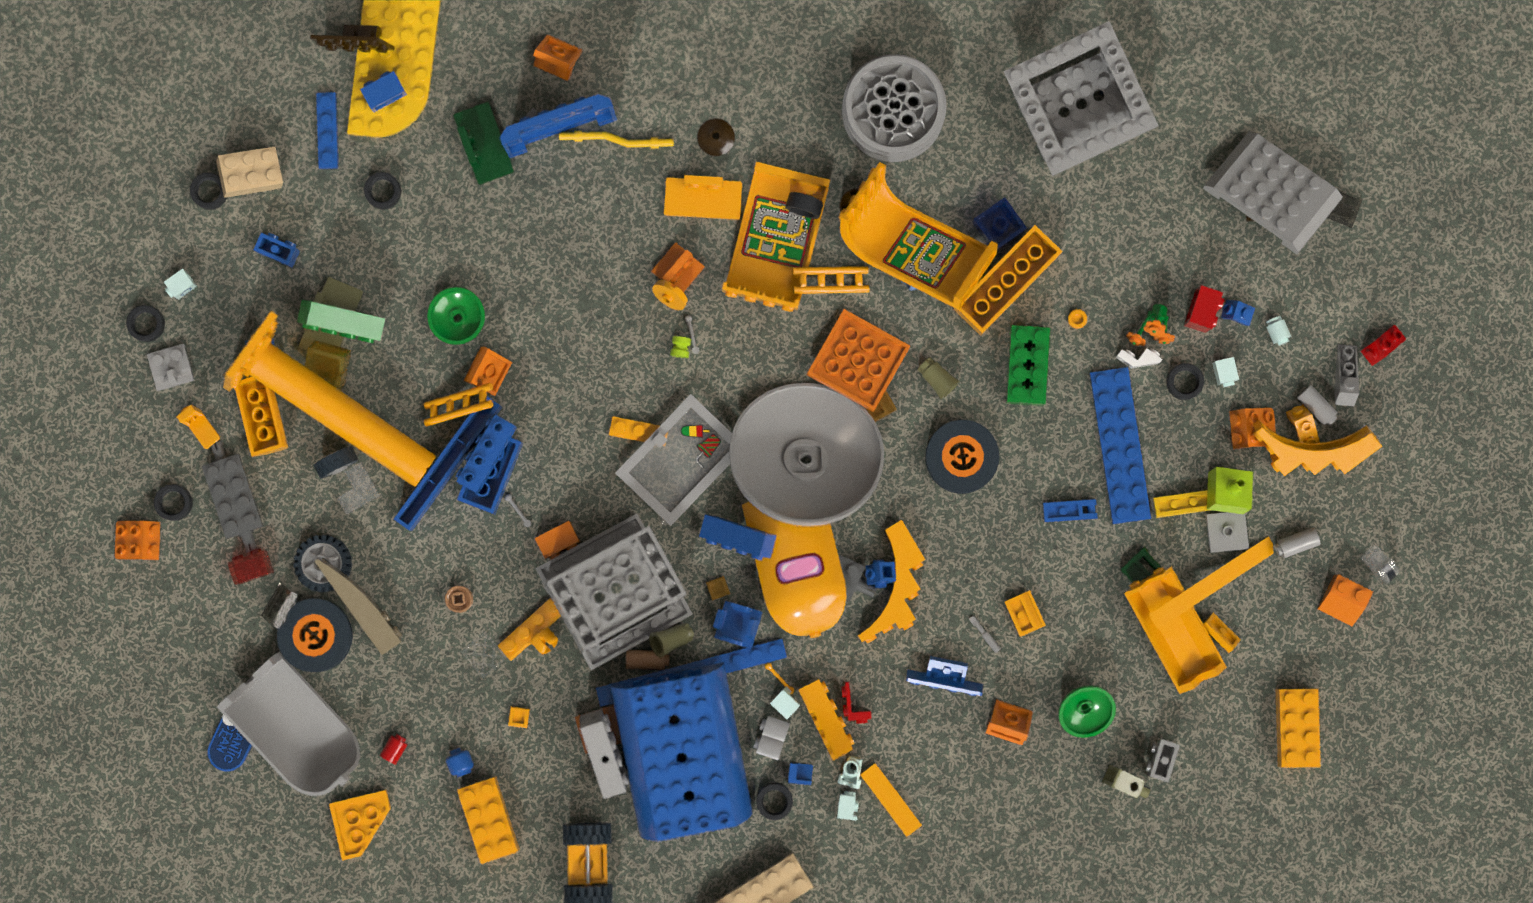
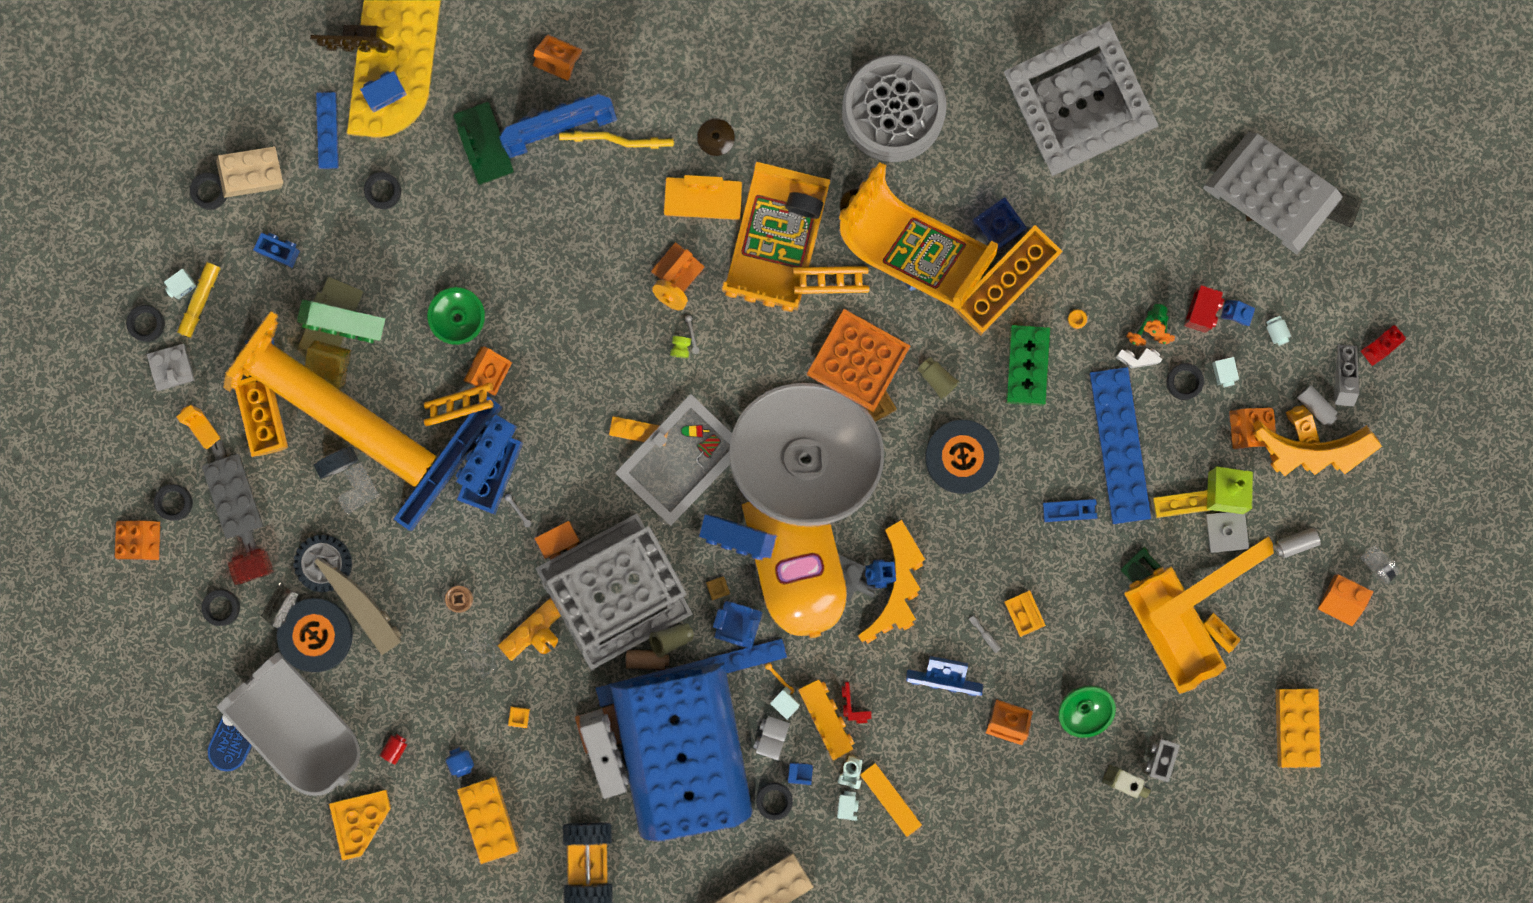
(198, 299): none -> yellow piece
(206, 607): none -> black tyre

